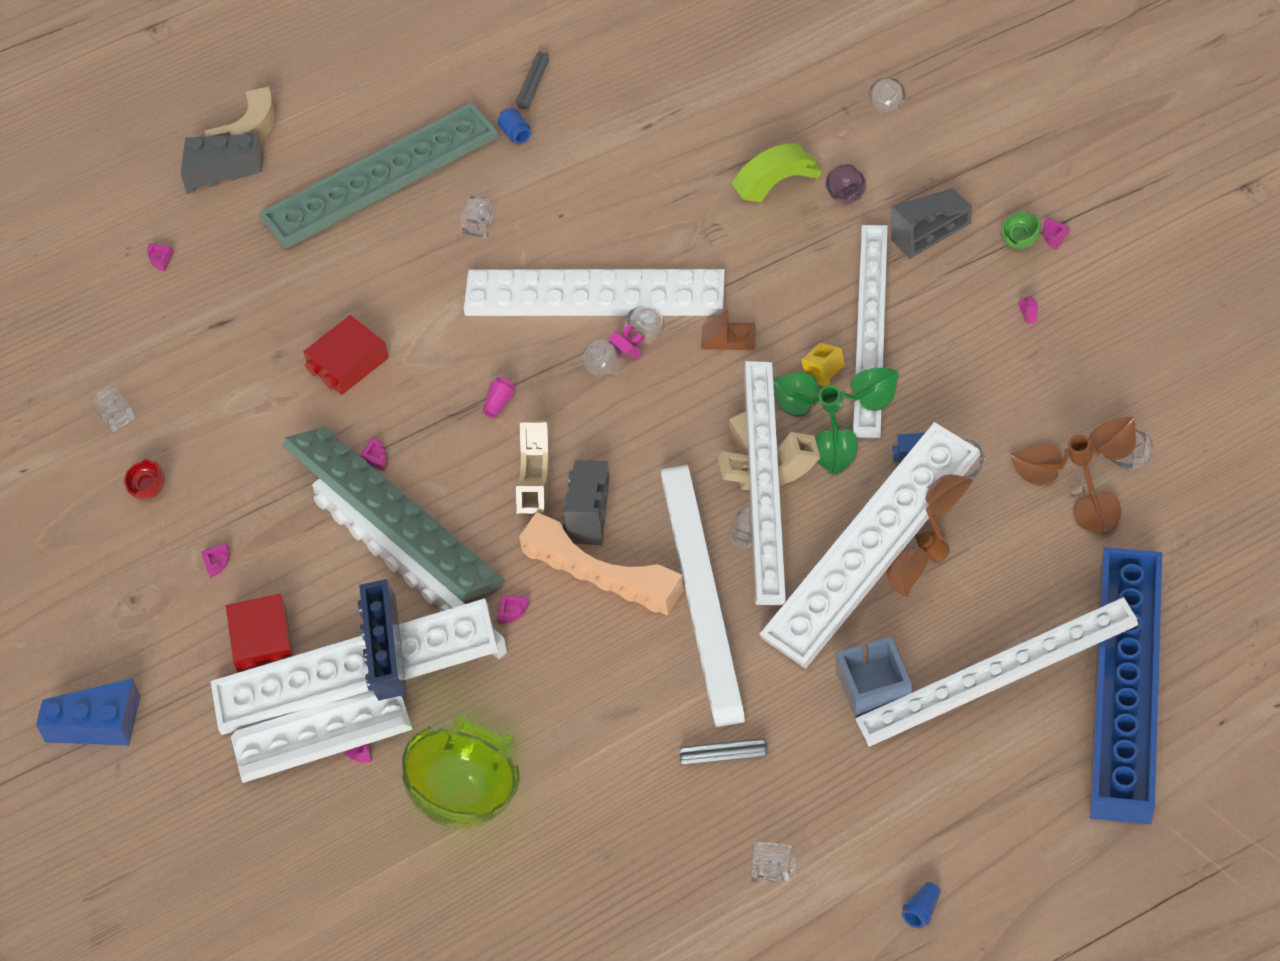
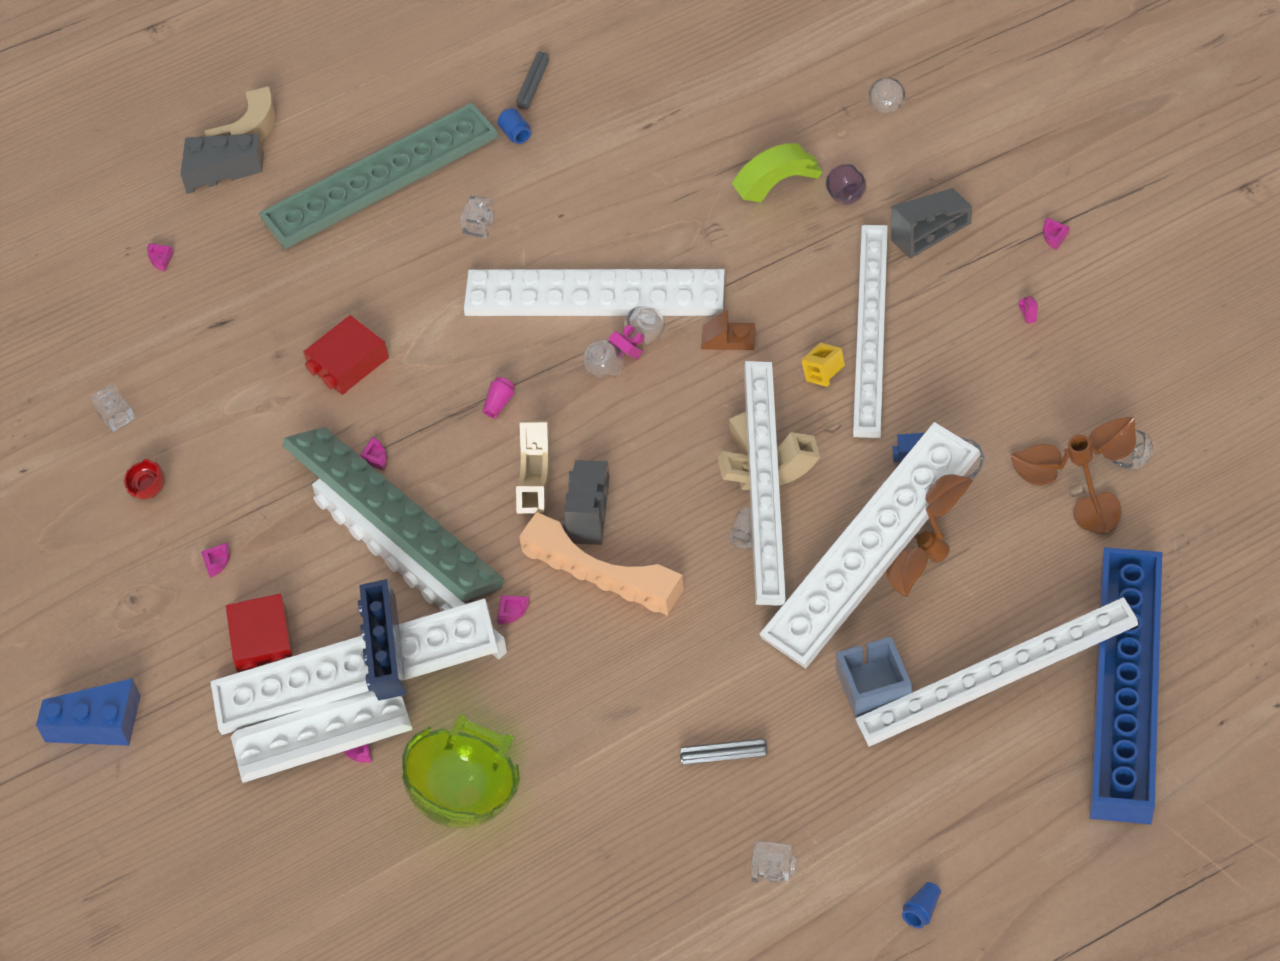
(702, 597): white beam -> none
(836, 448): green plant -> none
(1021, 230): bright green hair -> none

